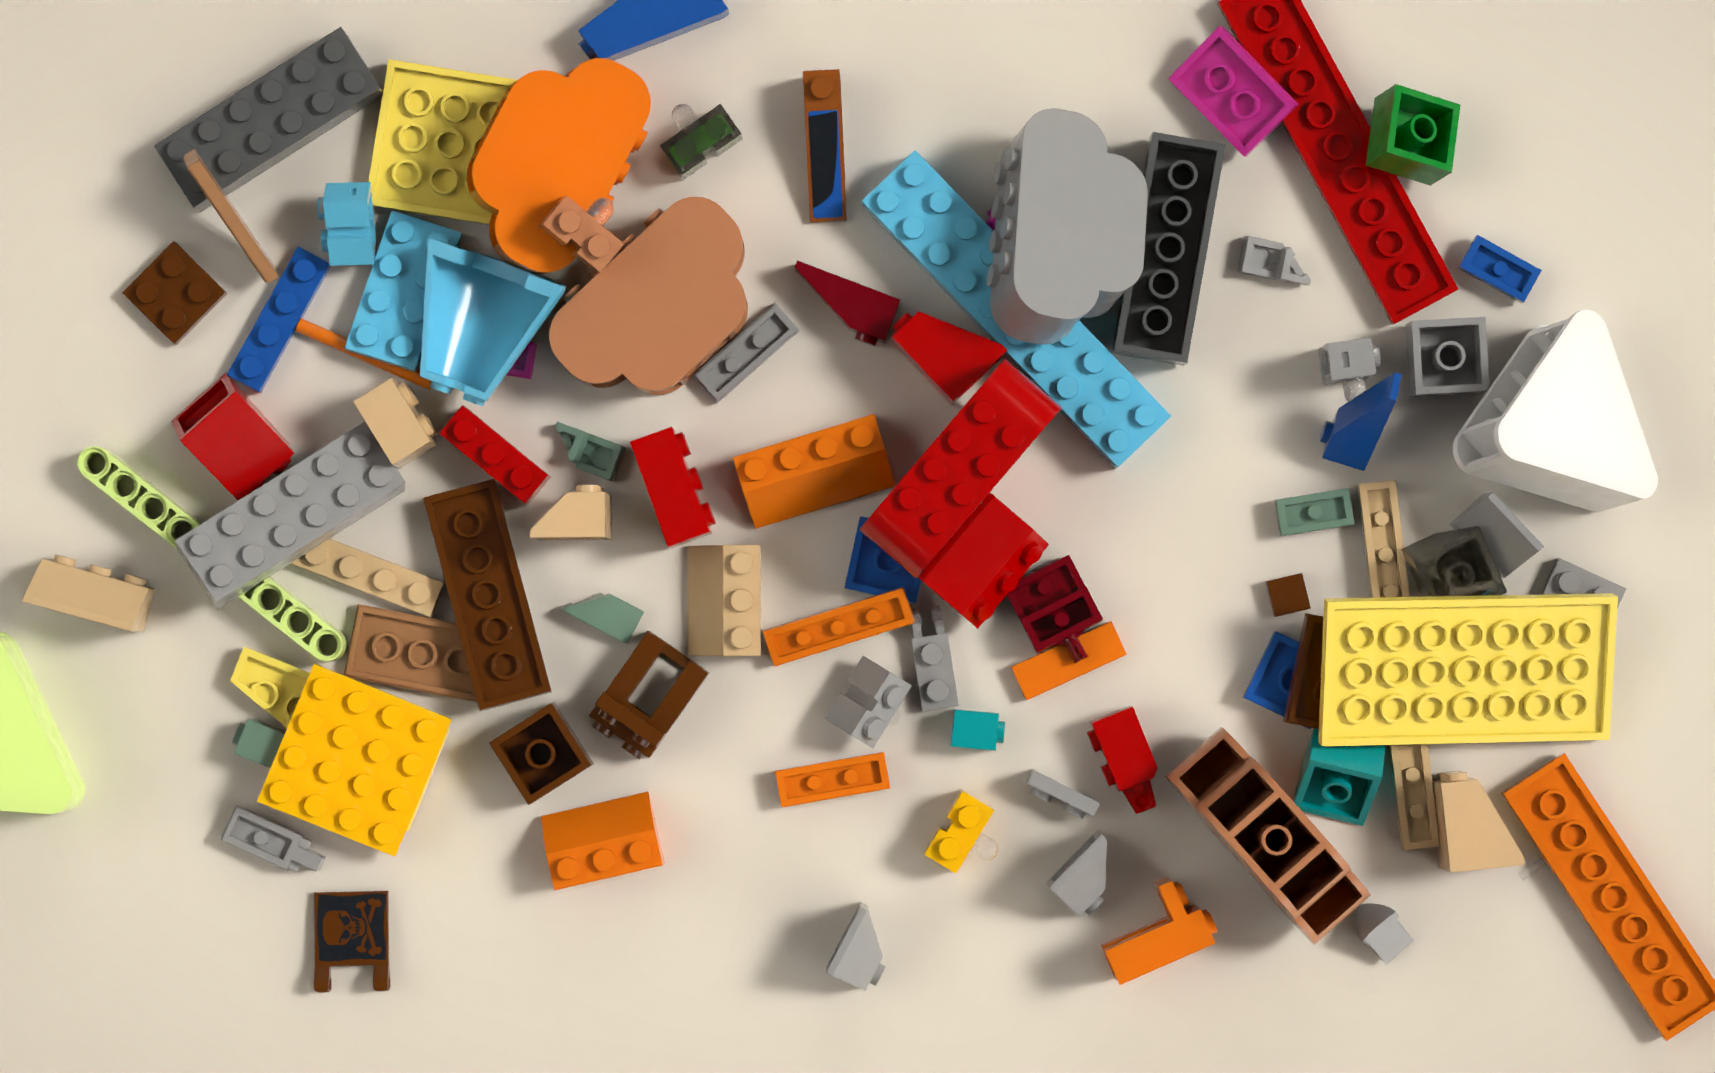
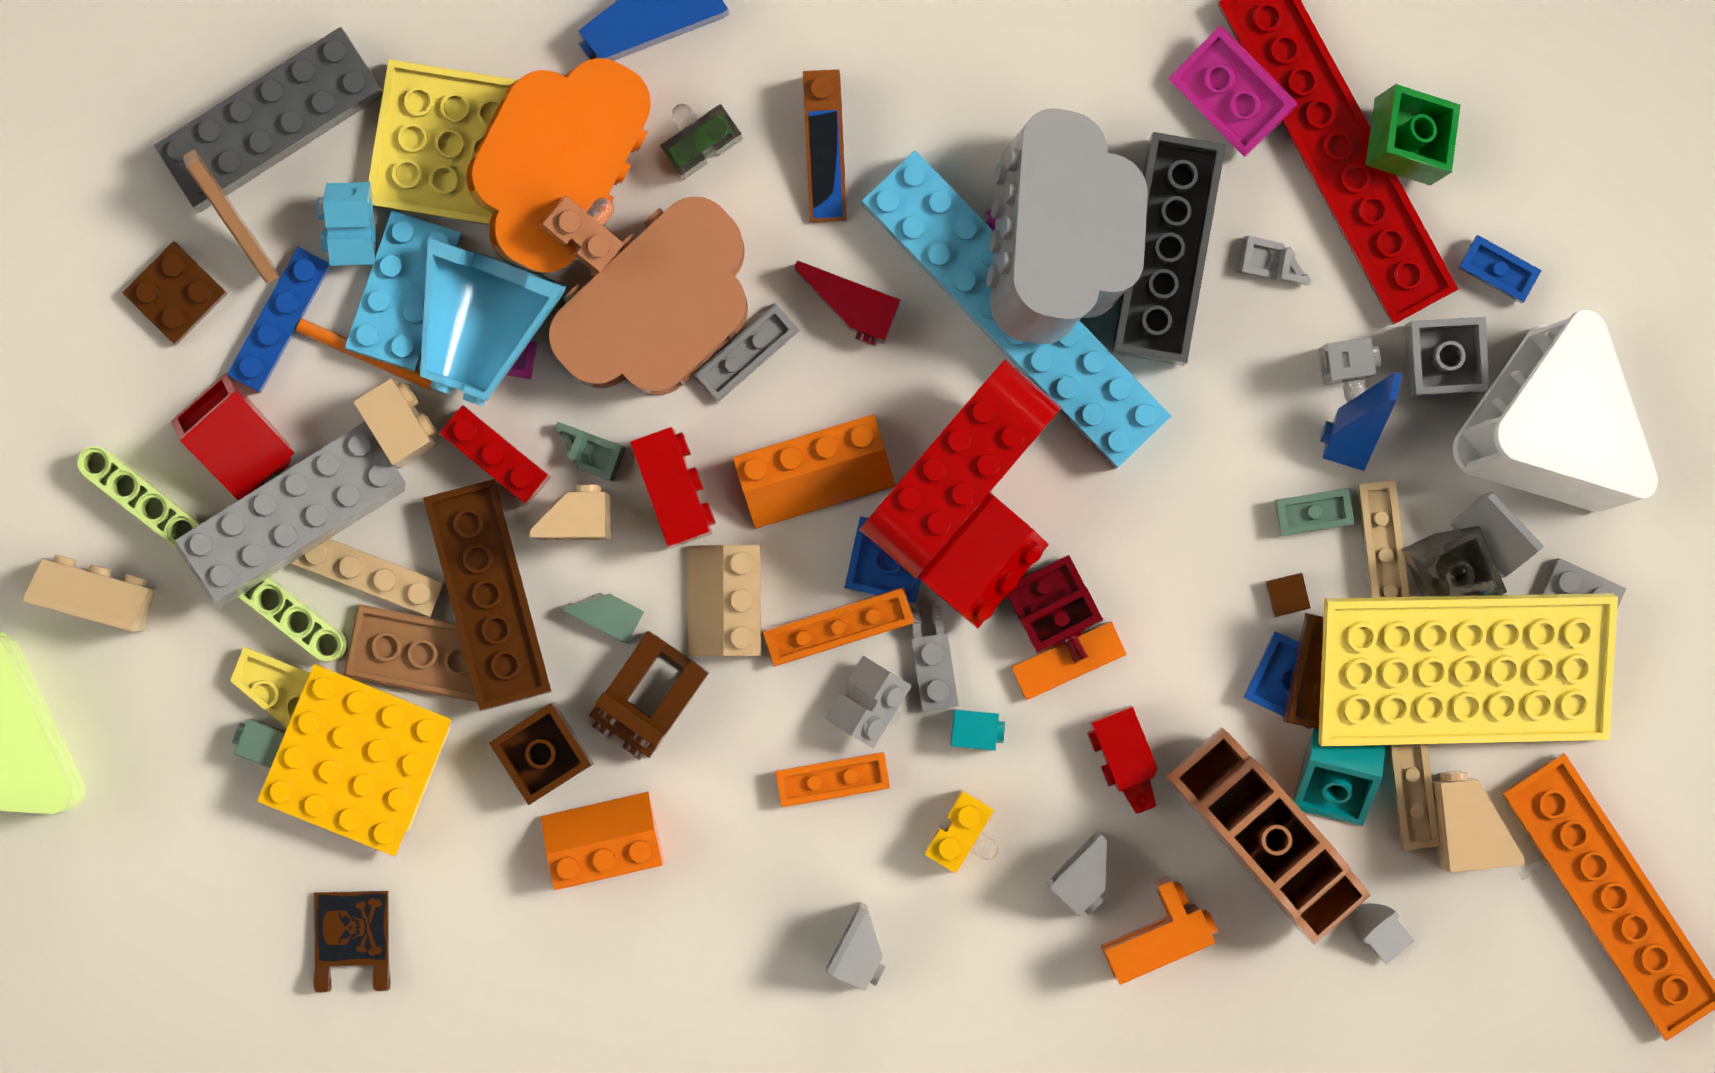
(270, 841): light grey hinge -> none
(945, 353): red slope -> none
(1047, 788): light grey plate -> none

